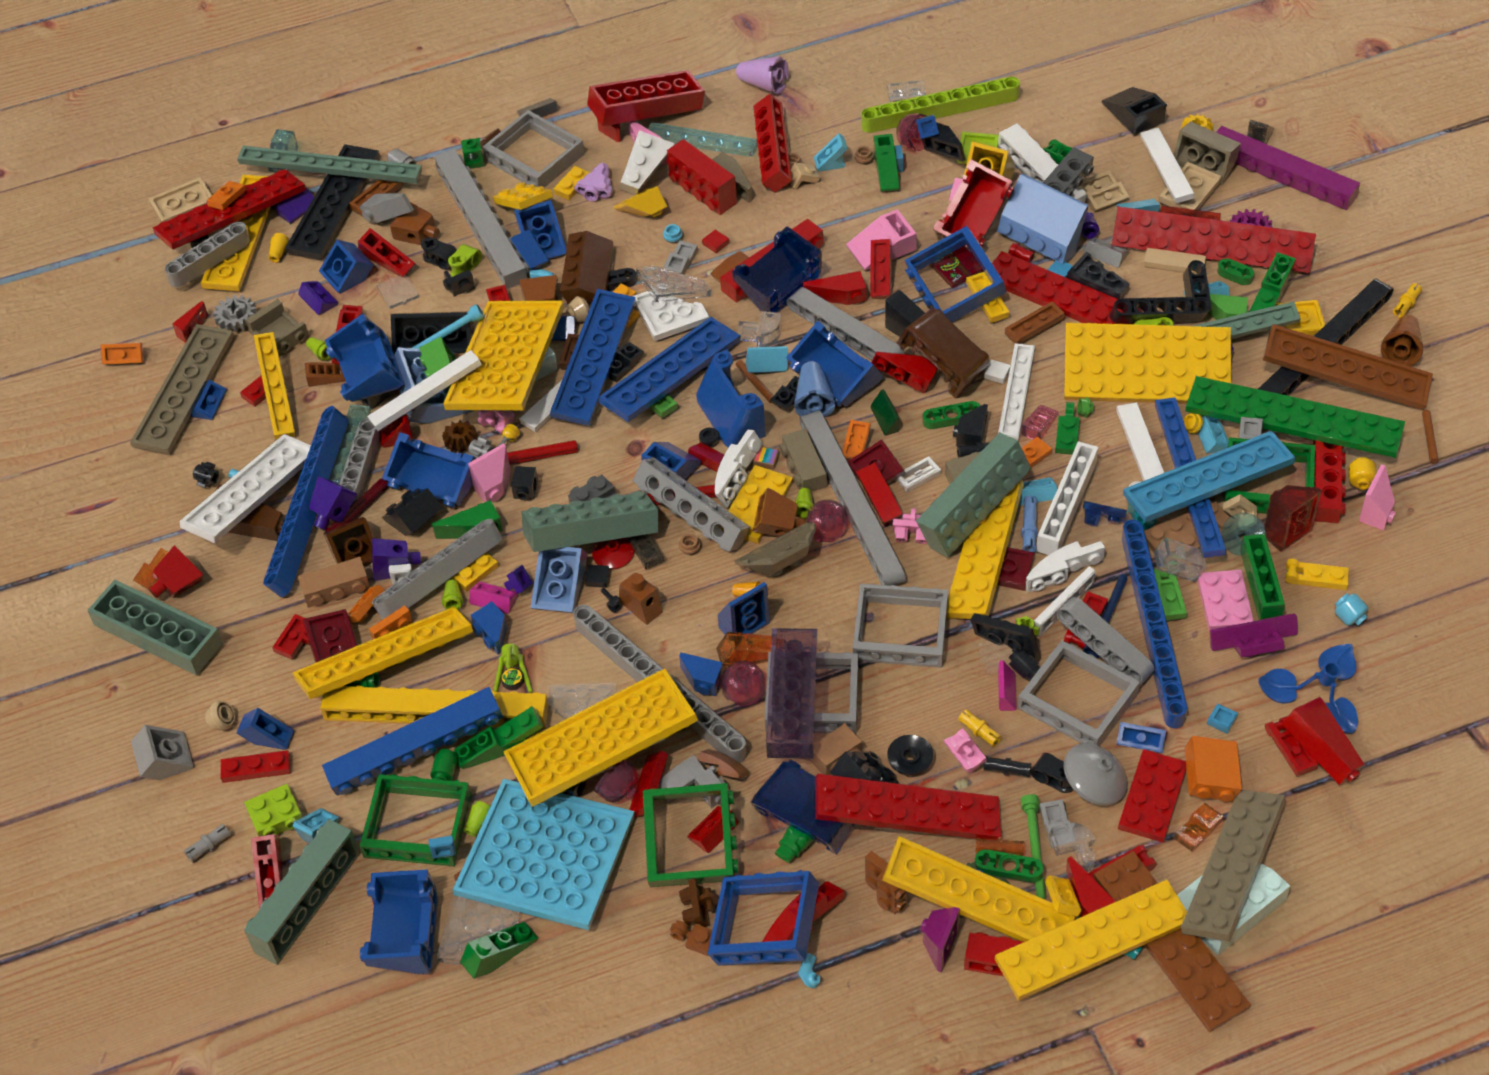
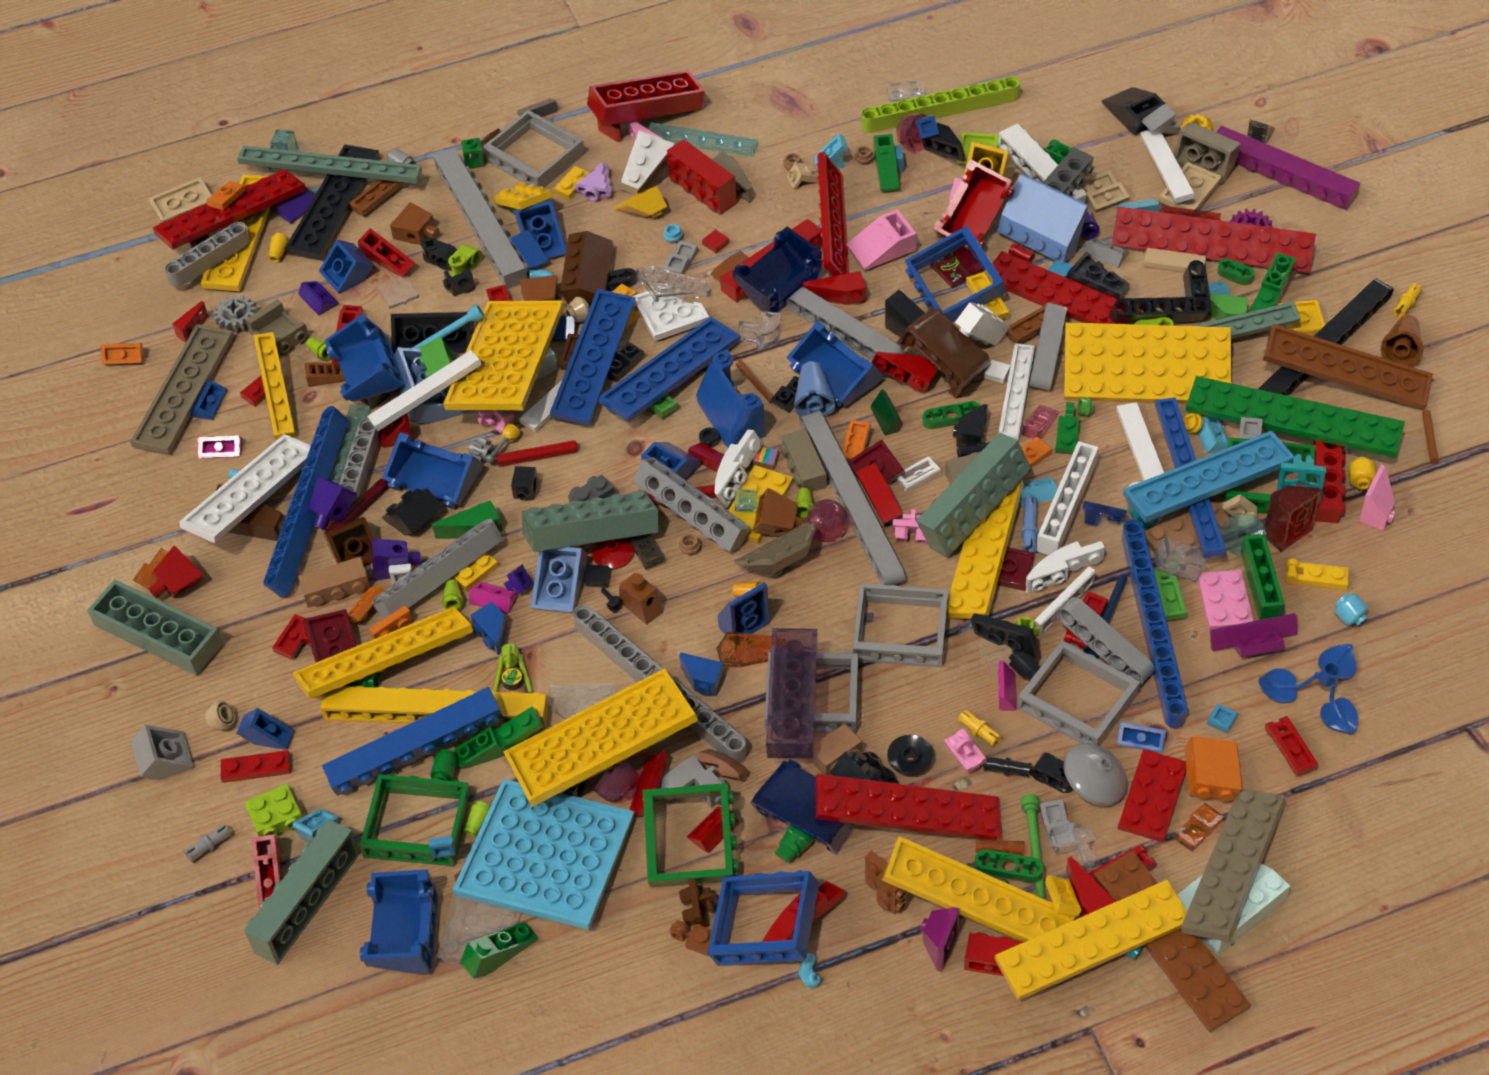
(206, 474): black gear -> none
(220, 446): none -> slope
(385, 206): light grey slope -> none
(459, 436): reddish brown gear -> none
(491, 474): bright pink slope -> none
(743, 683): clear pink cylinder -> none
(745, 500): none -> clear light blue plate
(765, 73): lavender cone -> none
(767, 359): medium azure slope -> none
(772, 143): red brick -> none
(832, 216): none -> red plate
(880, 268): red plate -> none
(982, 324): none -> white wedge
(1048, 346): none -> light grey beam
(1162, 121): none -> light grey slope
(1302, 468): none -> teal piece
(1325, 740): red slope -> none

